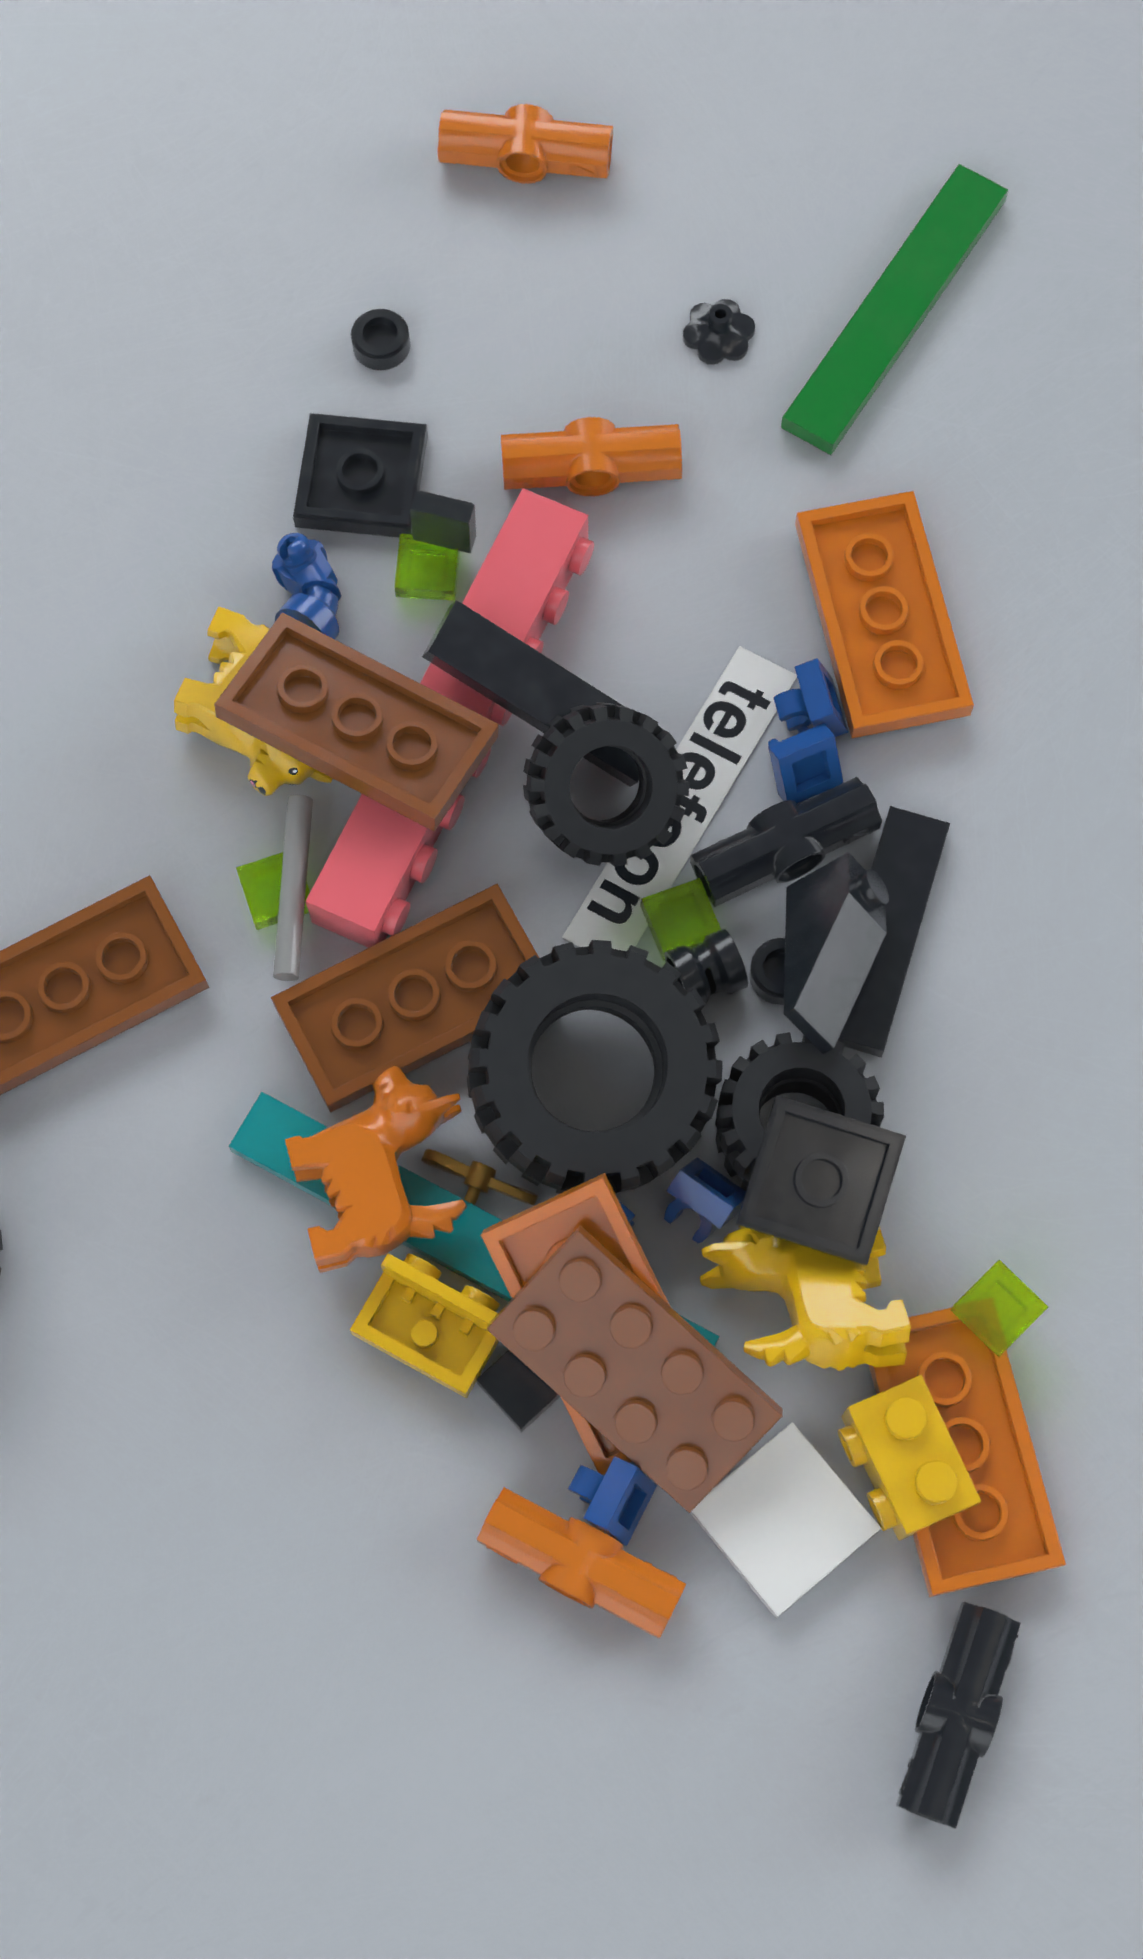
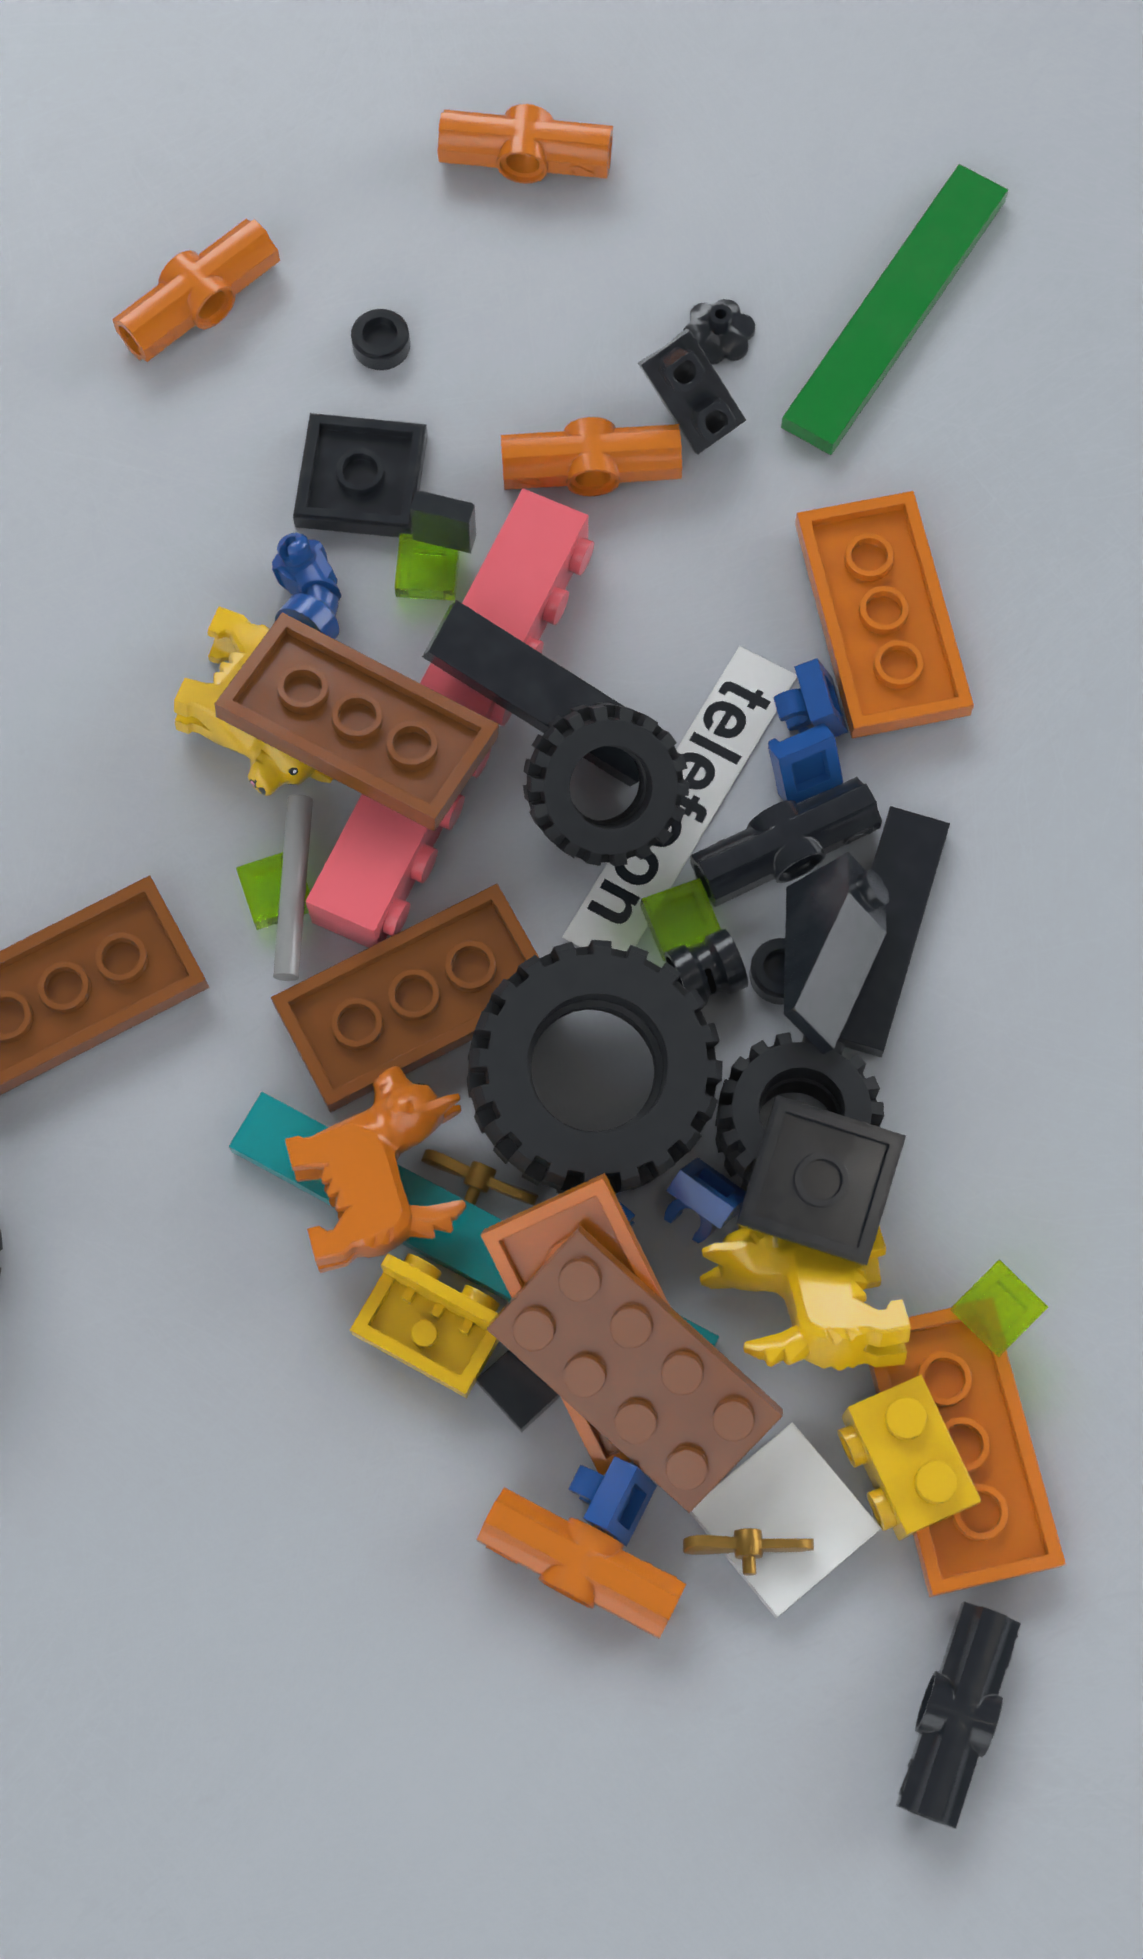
(196, 289): none -> orange piece
(692, 391): none -> black hips
(745, 1544): none -> pearl gold piece

